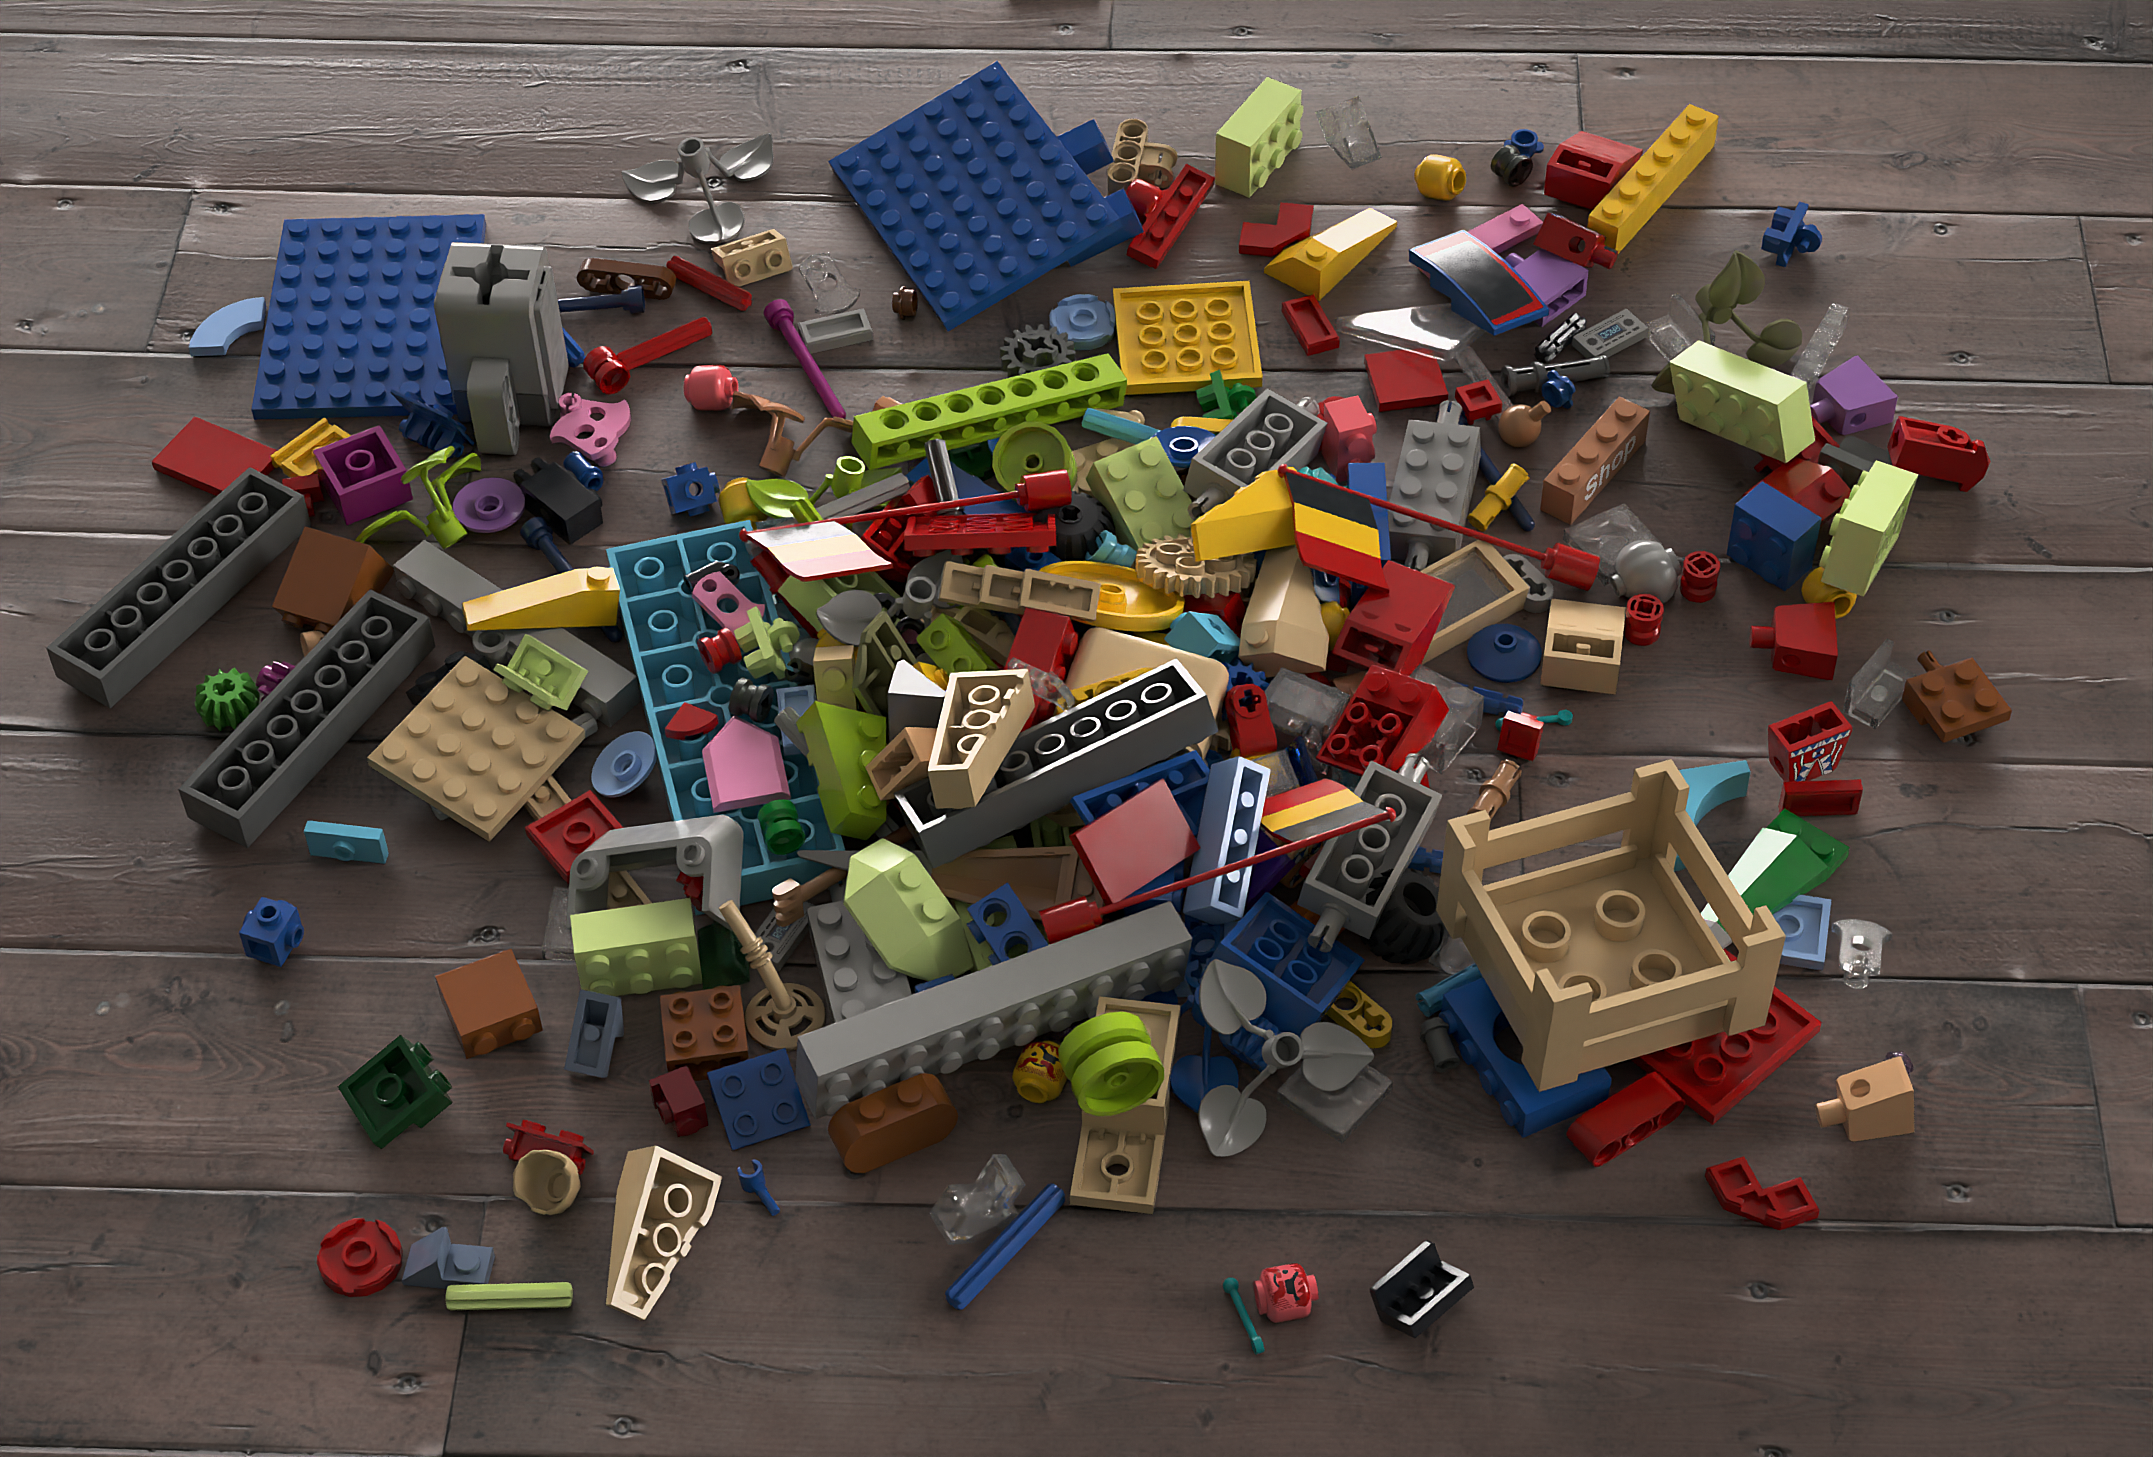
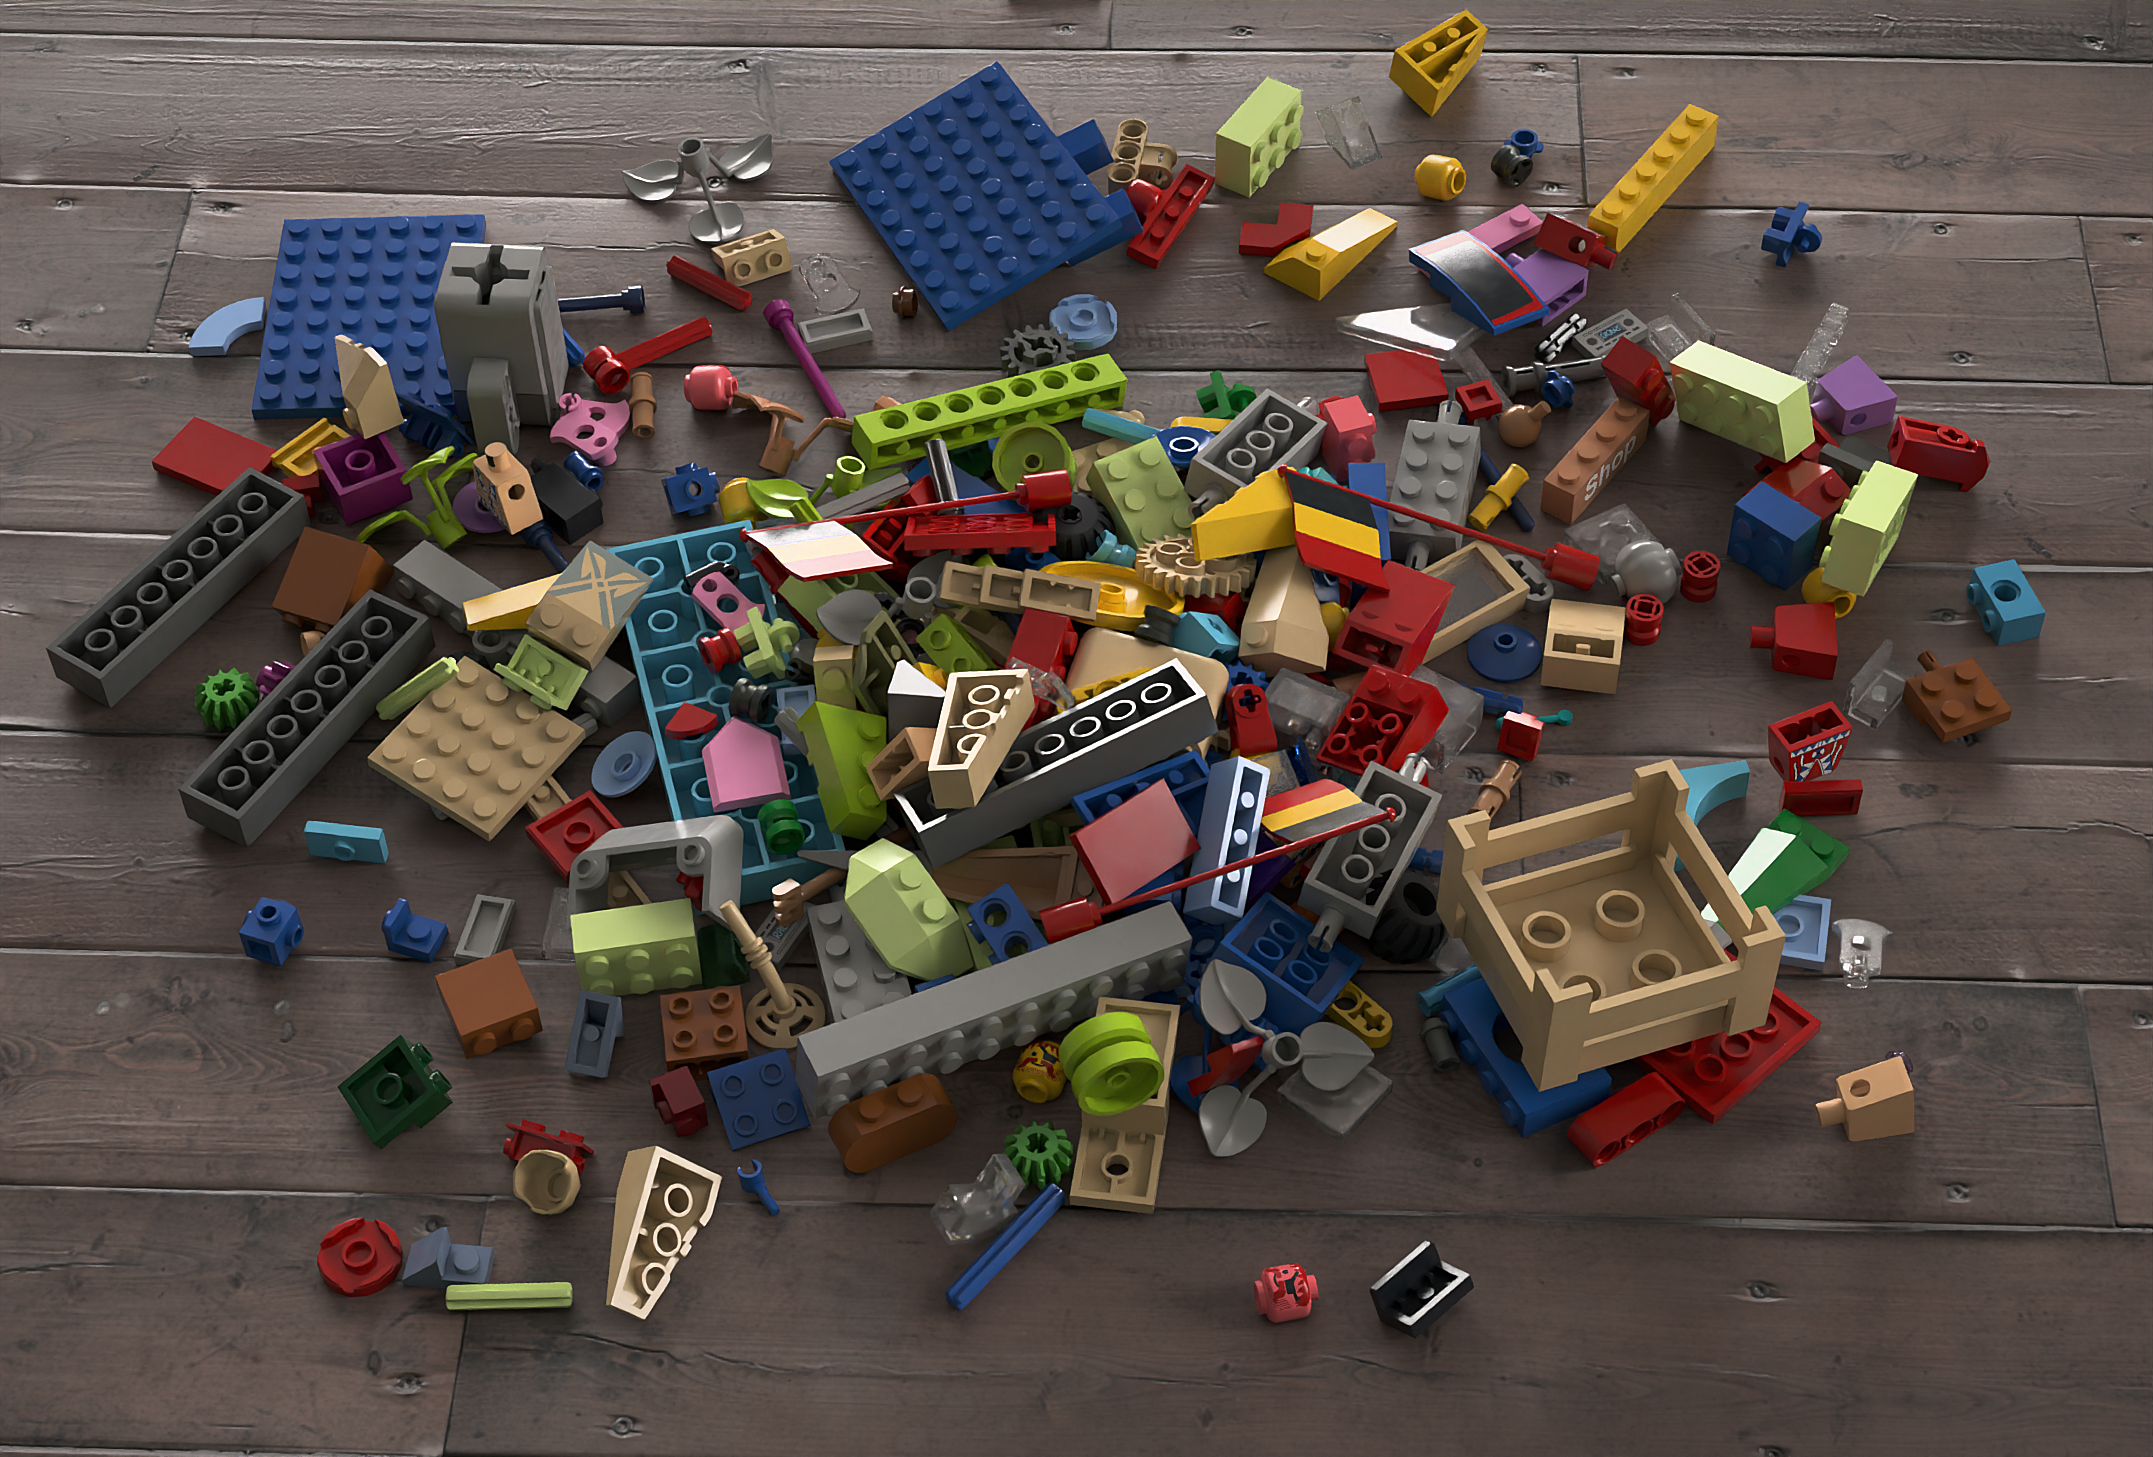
(366, 389): none -> tan wedge
(412, 933): none -> blue bracket
(417, 688): none -> yellowish green axle
(484, 929): none -> light grey tile
(501, 474): none -> light nougat torso
(588, 605): none -> tan slope
(595, 275): reddish brown beam -> none
(642, 405): none -> medium nougat pin
(1039, 1153): none -> bright green gear
(1158, 625): none -> pearl dark grey wheel
(1185, 332): yellow plate -> none
(1227, 1065): none -> red slope
(1231, 1287): teal hinge -> none
(1310, 325): red tile -> none
(1438, 60): none -> yellow wedge
(1588, 168): red slope -> none
(1639, 378): none -> red brick
(1740, 284): olive plant -> none
(1773, 1206): red tile -> none
(2005, 602): none -> dark azure brick

